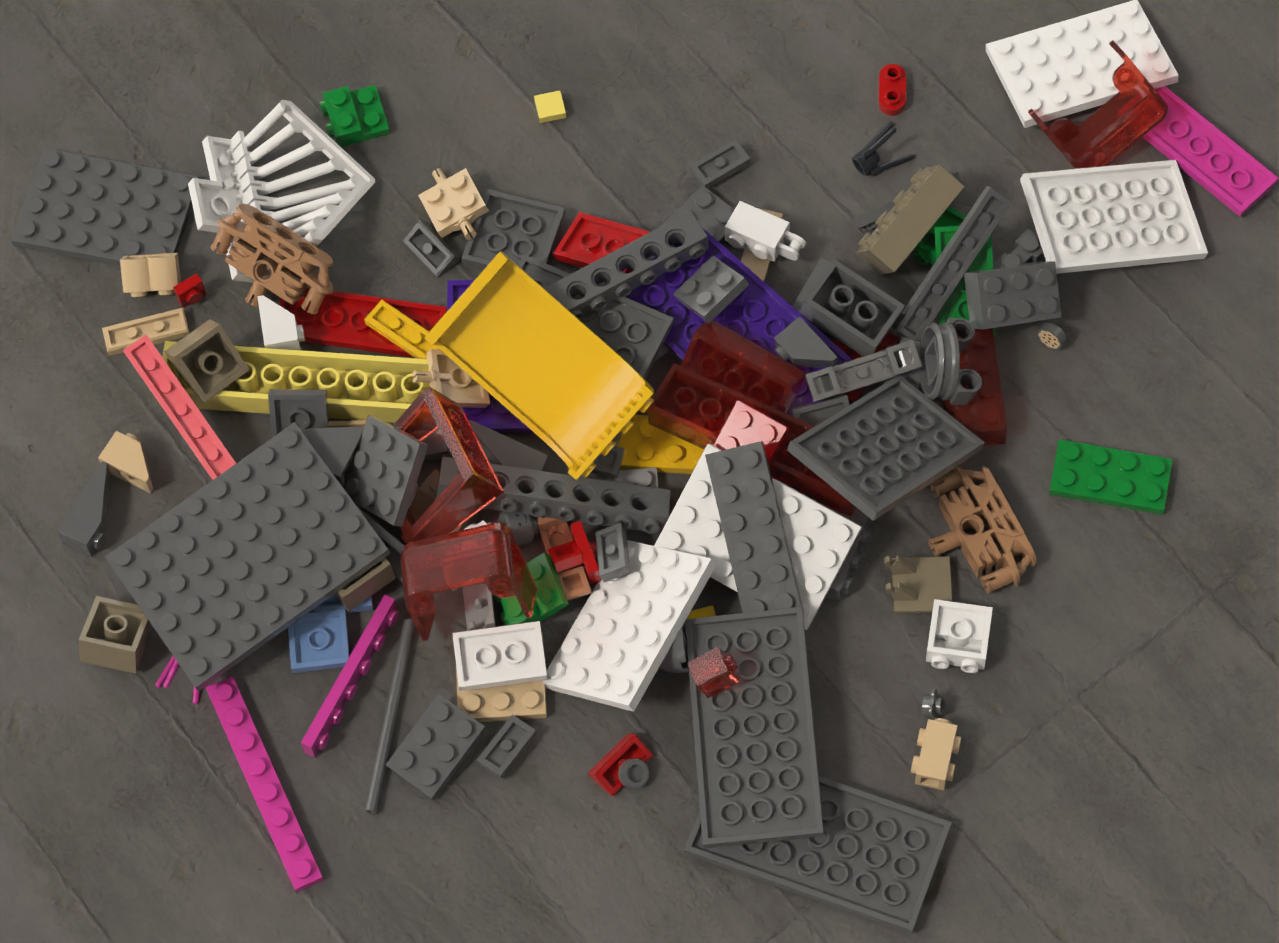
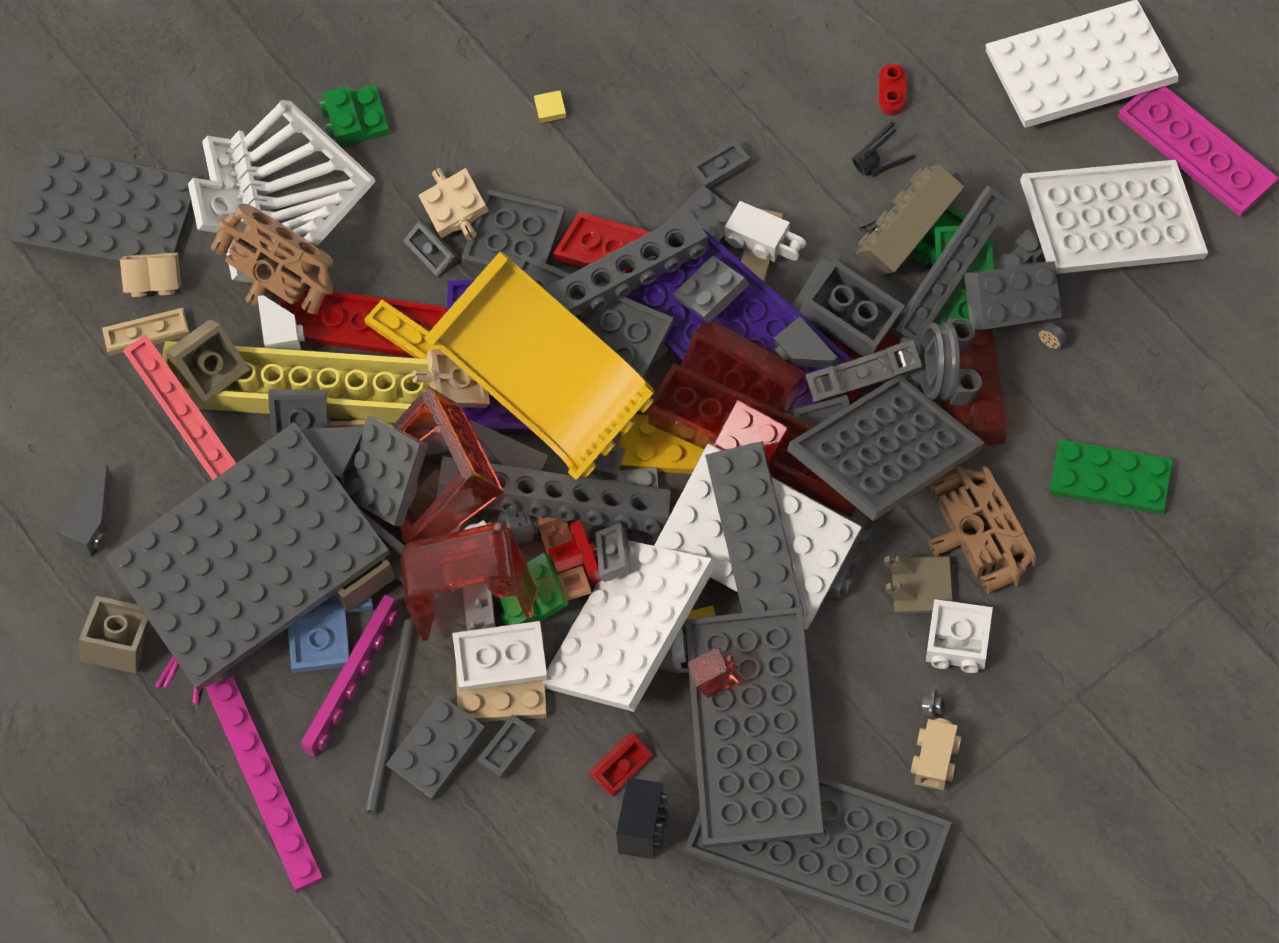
(127, 460): tan slope -> none
(190, 291): red plate -> none
(633, 773): dark grey tile -> none
(640, 818): none -> black brick
(1114, 125): clear red windscreen -> none

